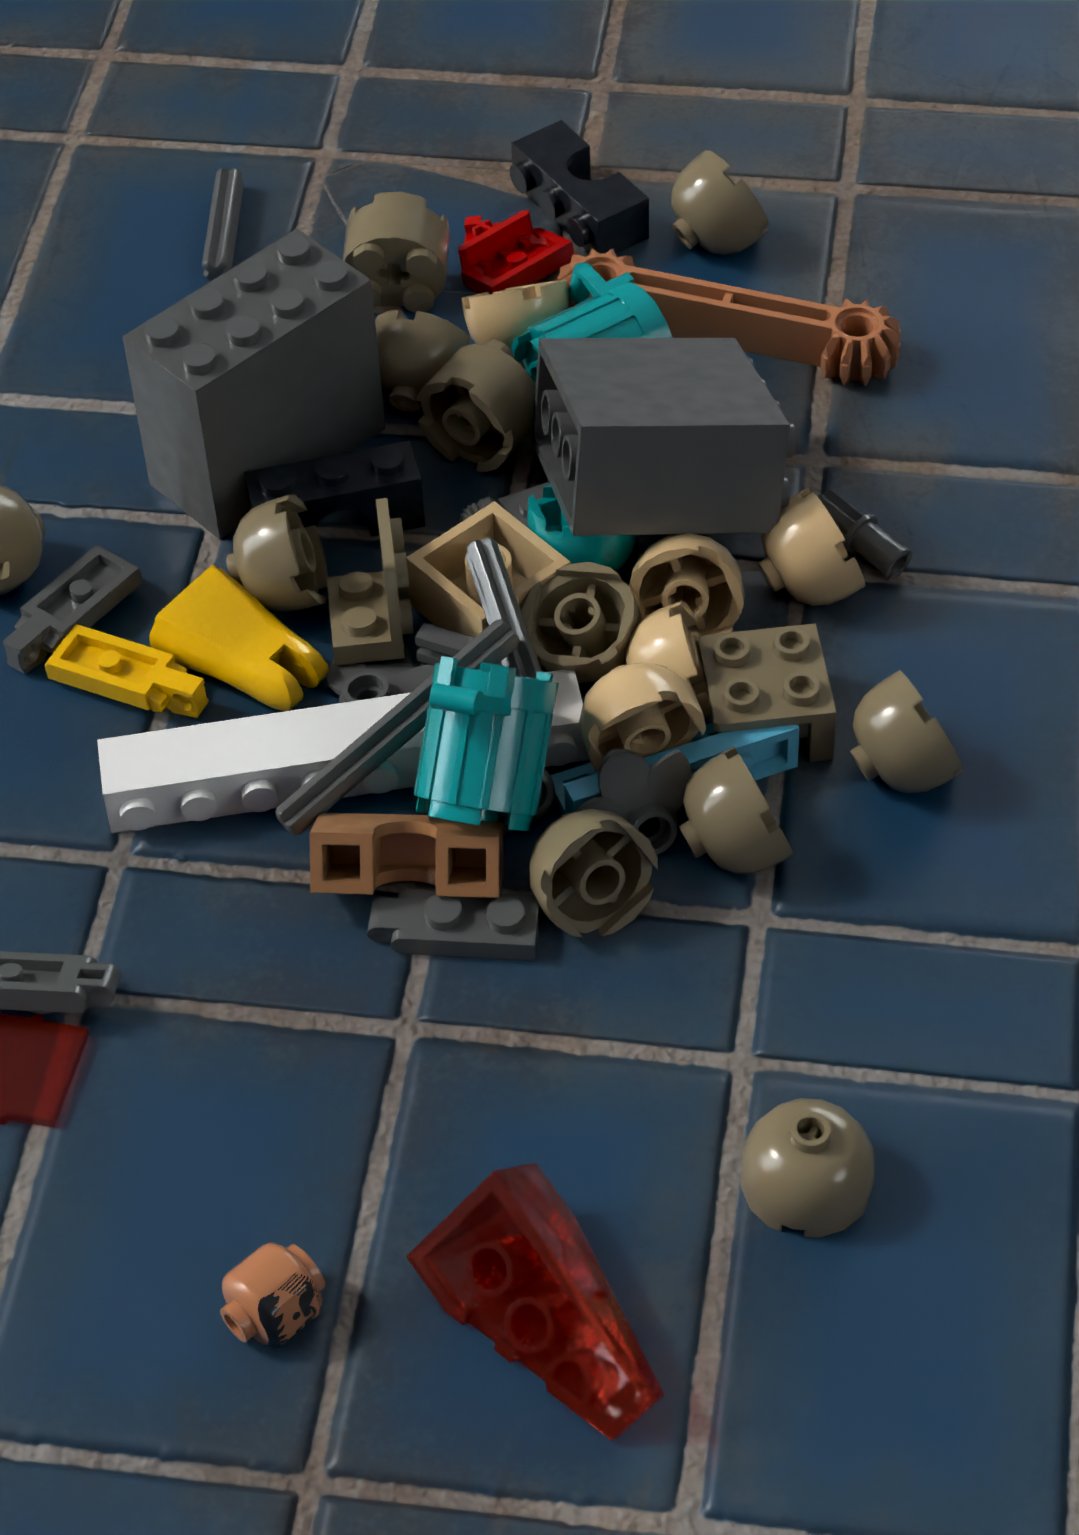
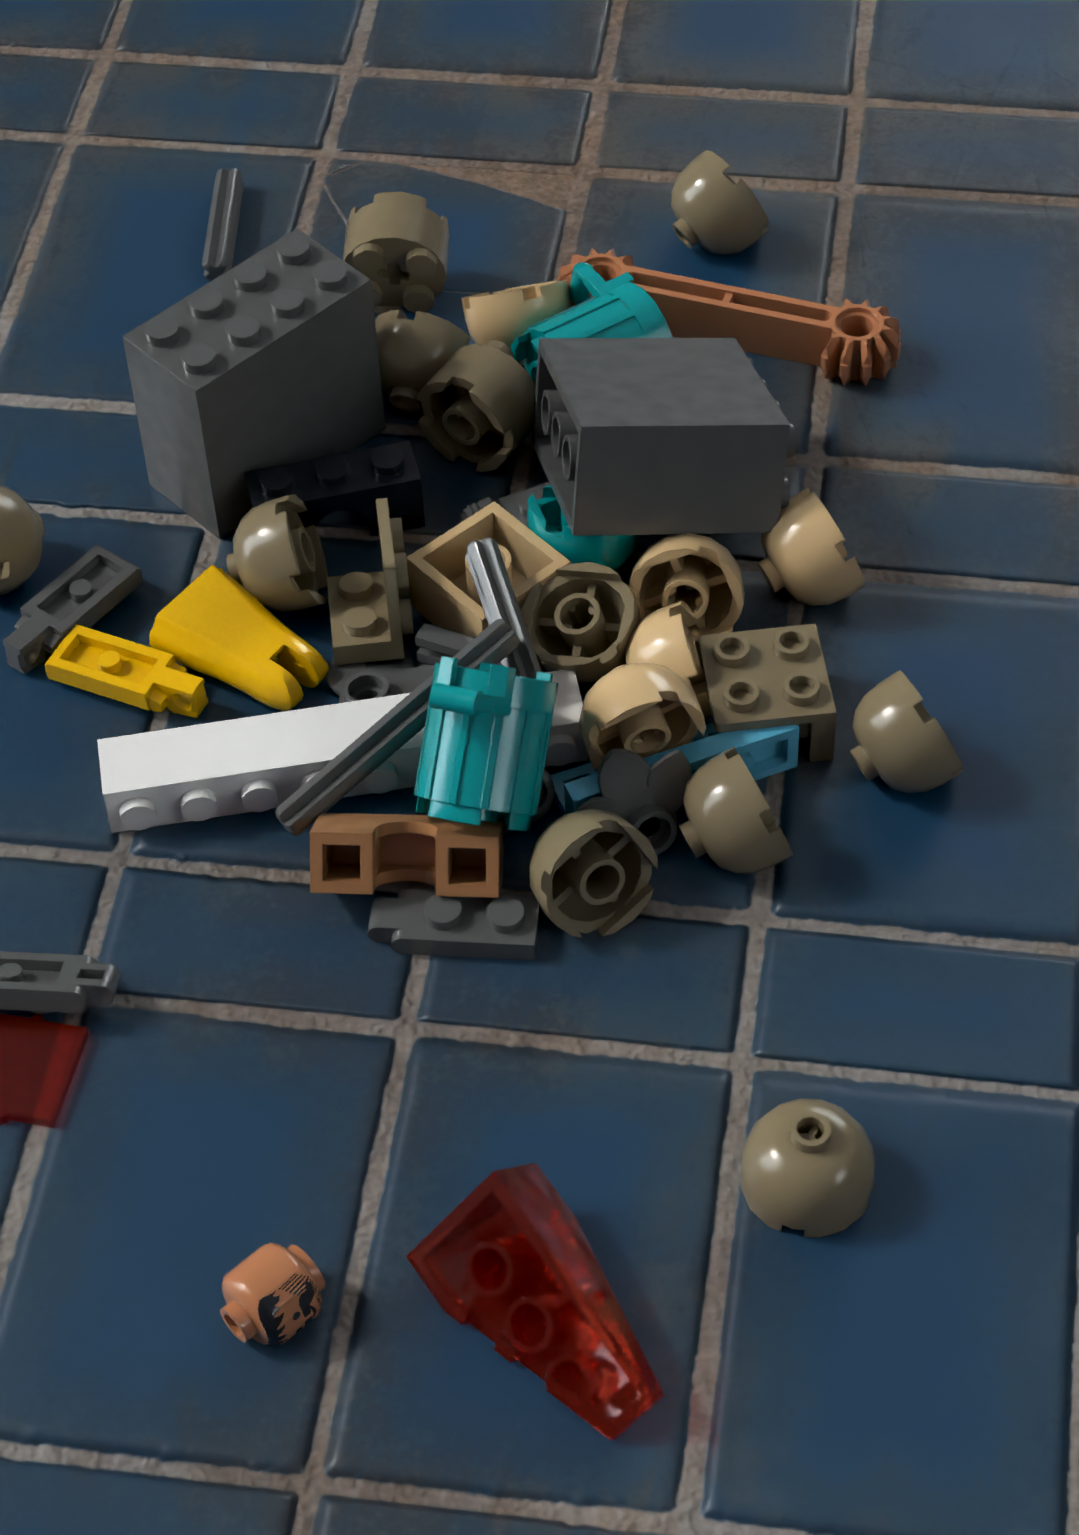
(509, 253): red slope -> none
(556, 175): black arch -> none
(866, 537): dark grey axle -> none

